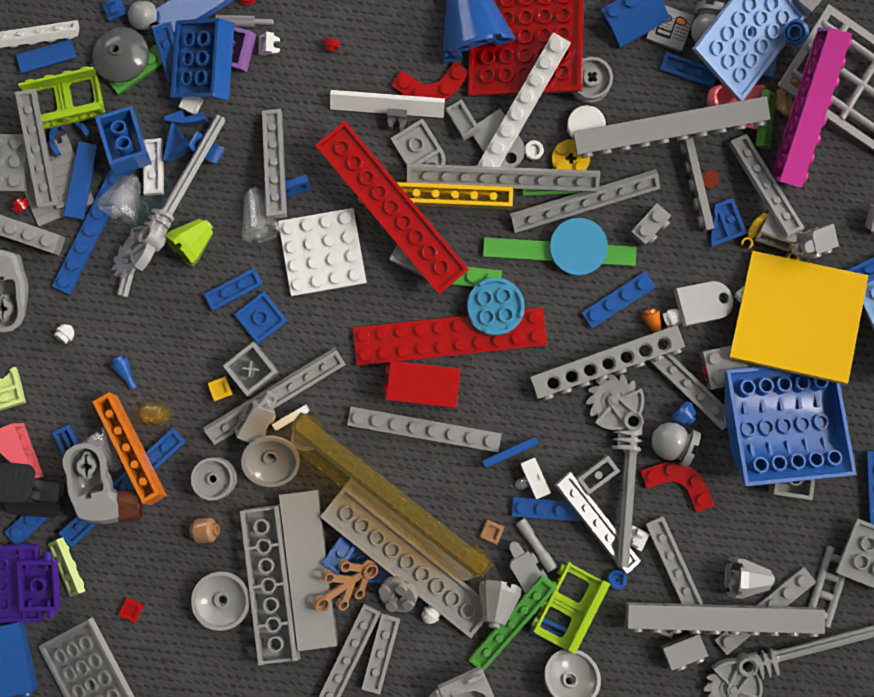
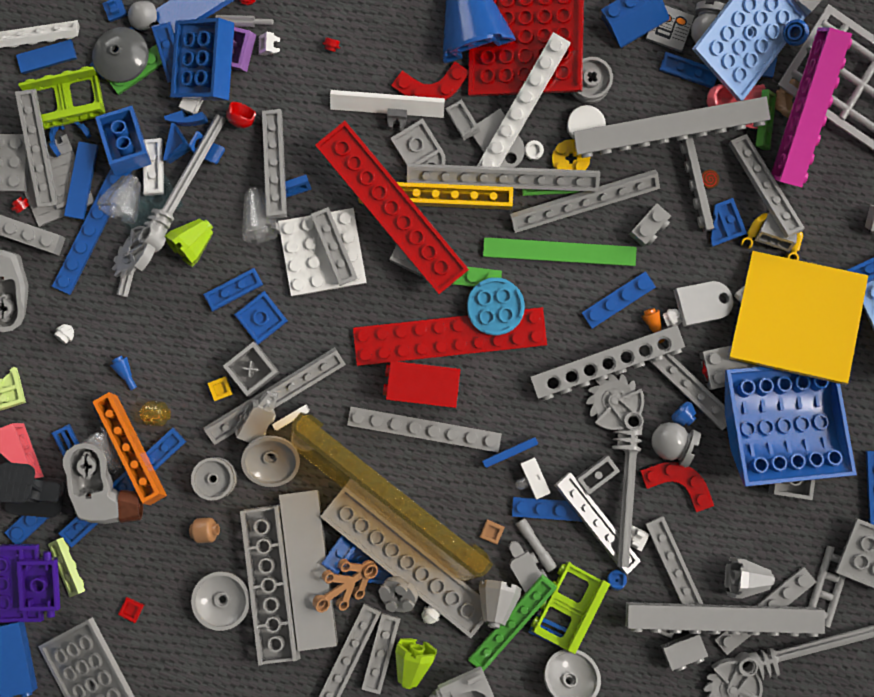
(240, 115): none -> red hair
(334, 246): none -> light grey plate
(413, 661): none -> lime cone
(578, 246): dark azure tile -> none
(816, 241): light grey hinge -> none

